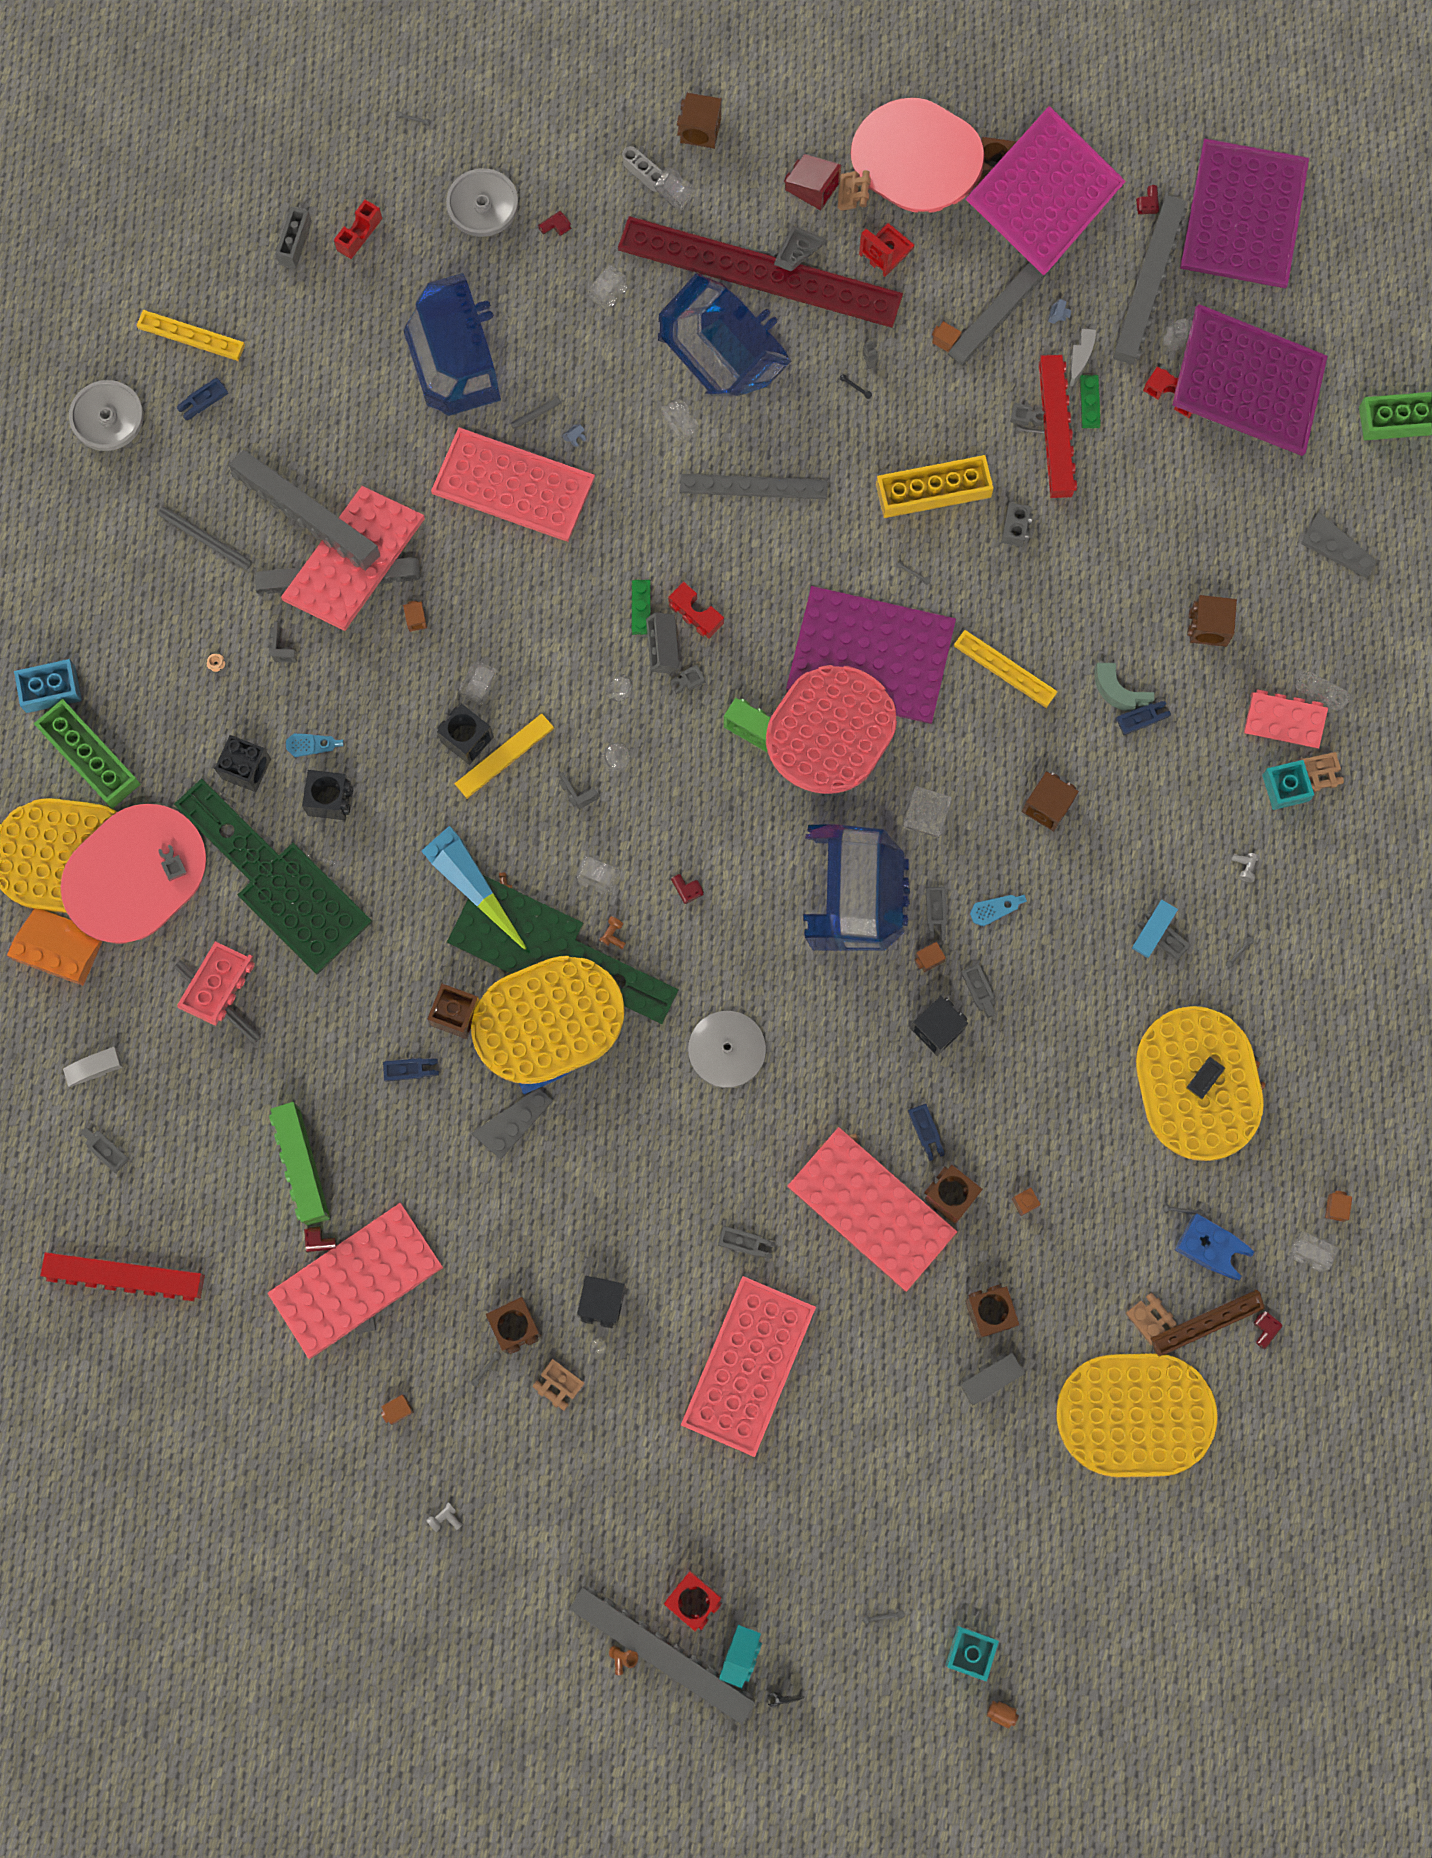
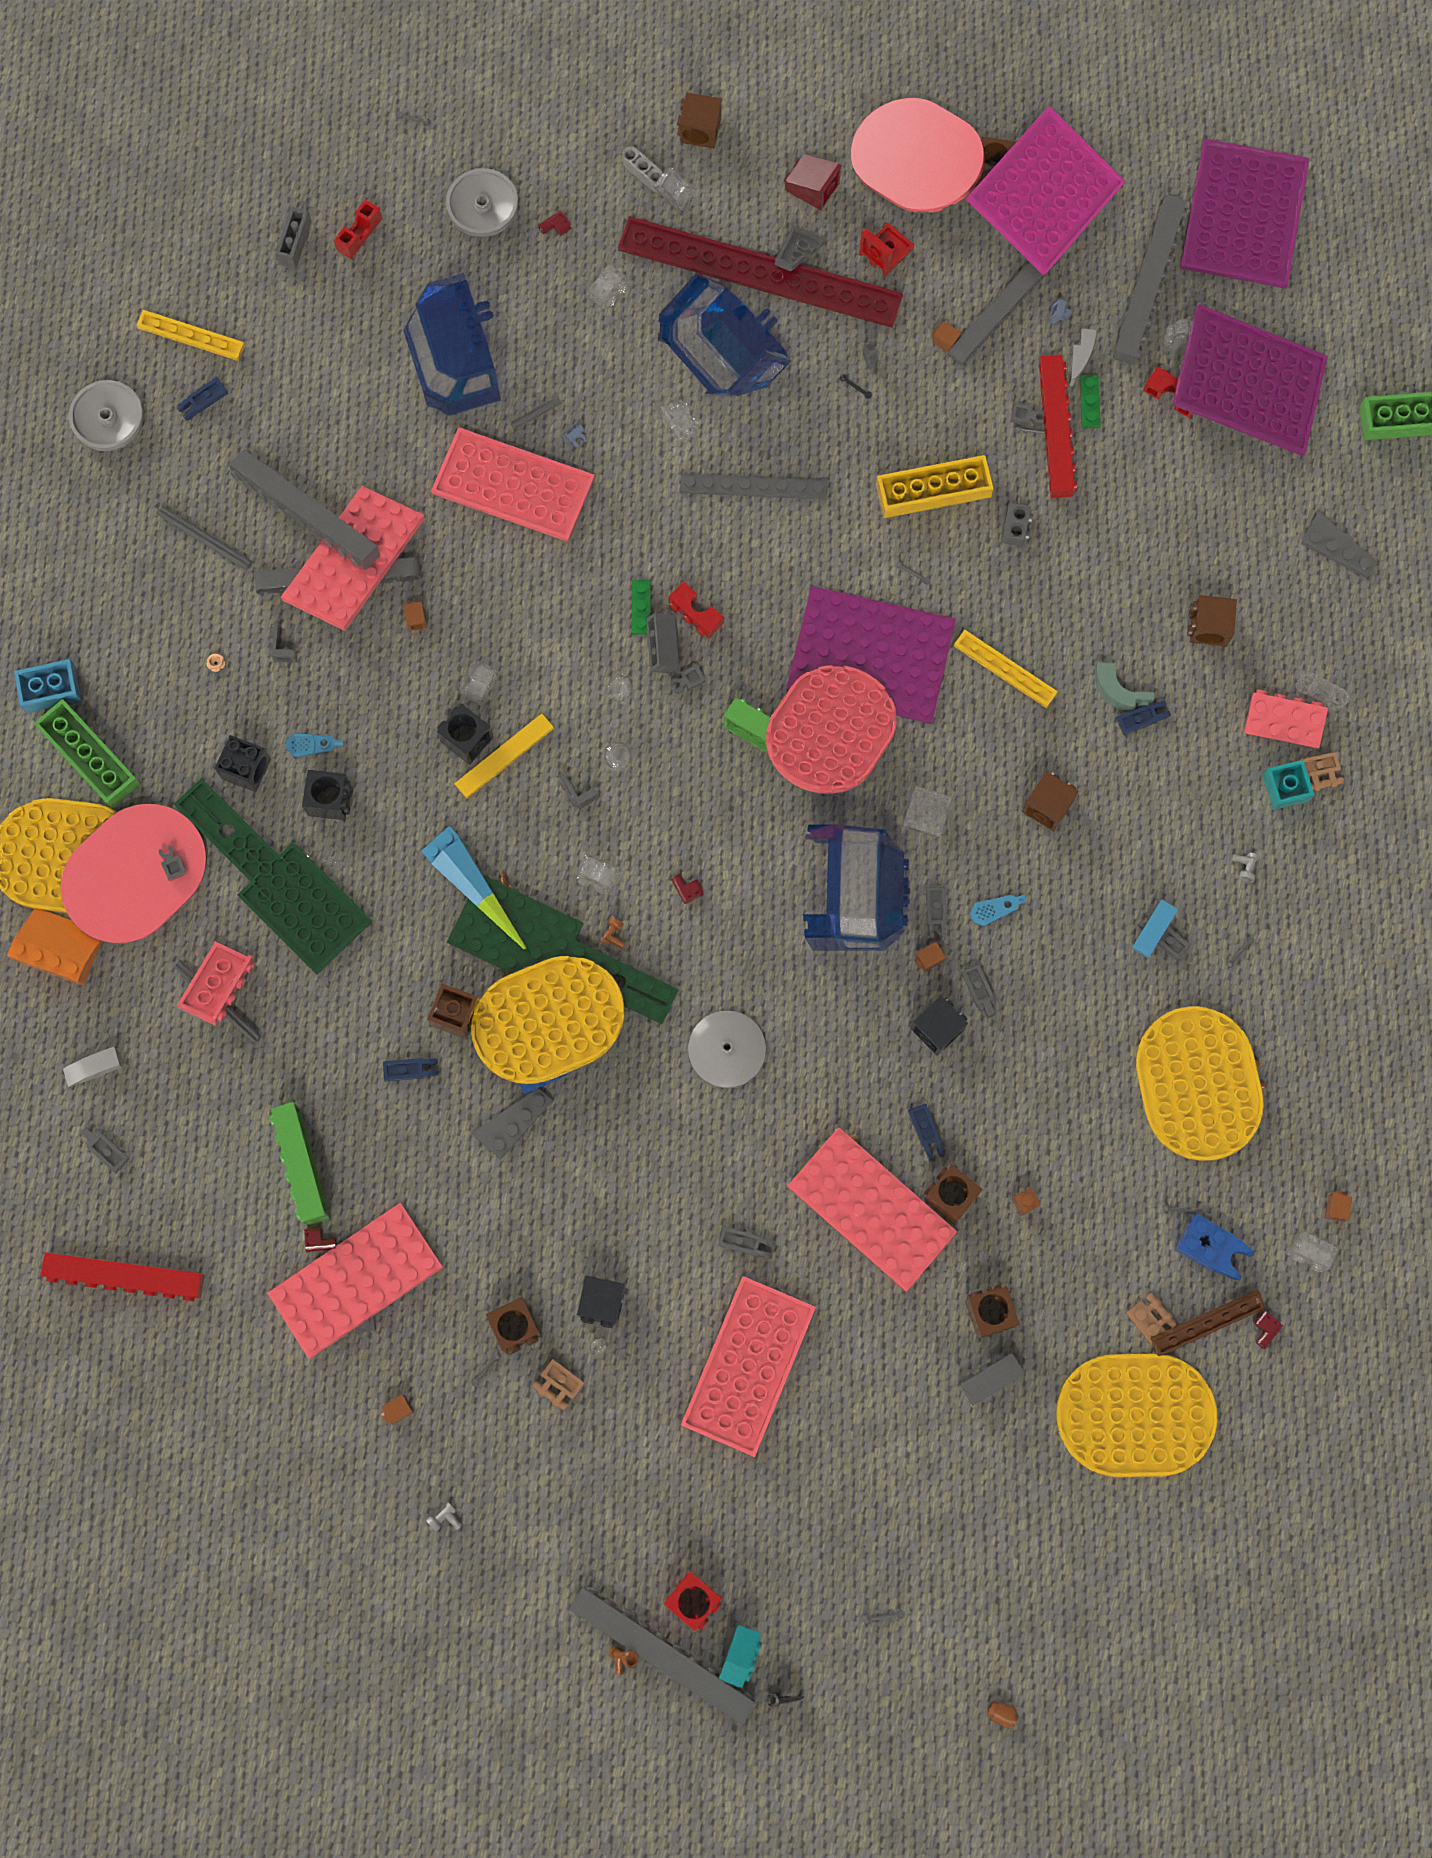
(849, 190): medium nougat plate -> none
(972, 1653): teal brick -> none
(1150, 203): dark red piece -> none
(1205, 1078): black tile -> none

